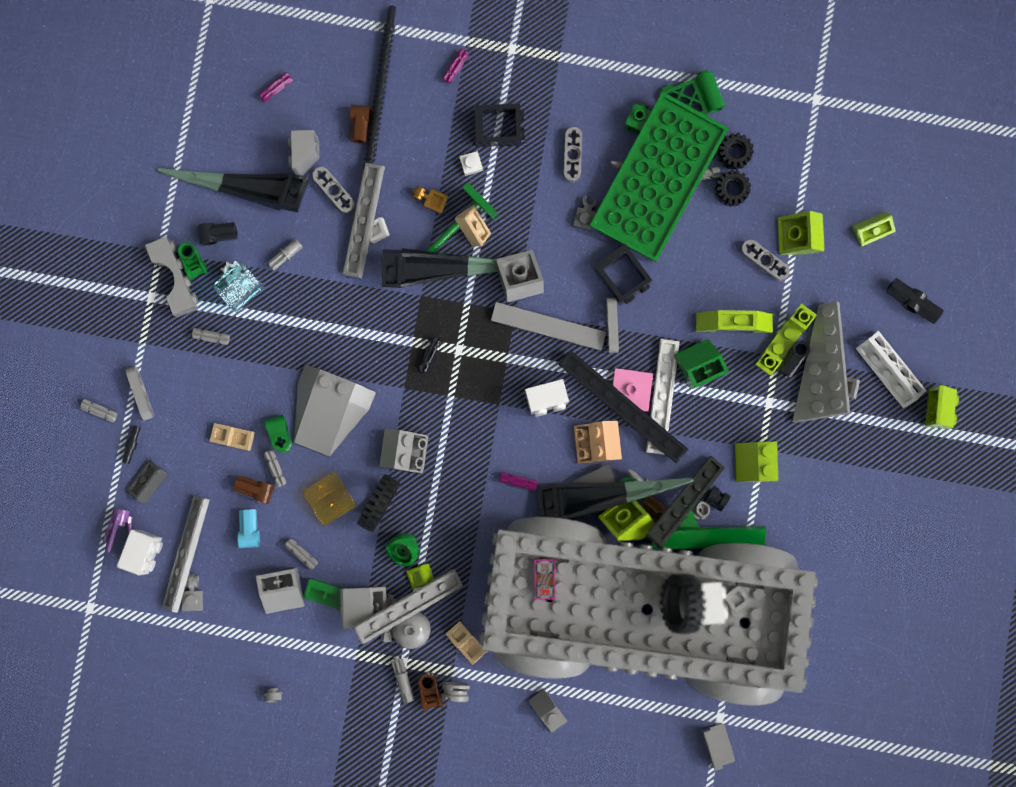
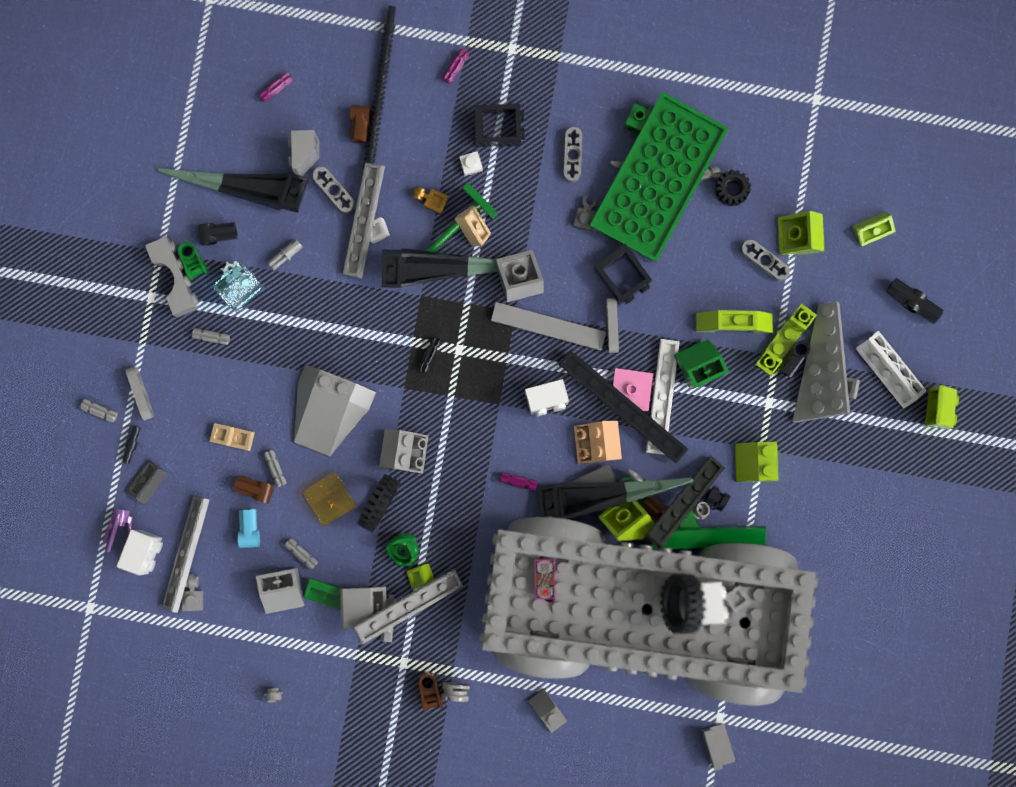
(277, 430): green piece -> none
(402, 679): light grey piece -> none
(412, 632): light grey cylinder -> none
(466, 642): tan slope -> none
(706, 90): green piece -> none
(735, 140): black tyre -> none

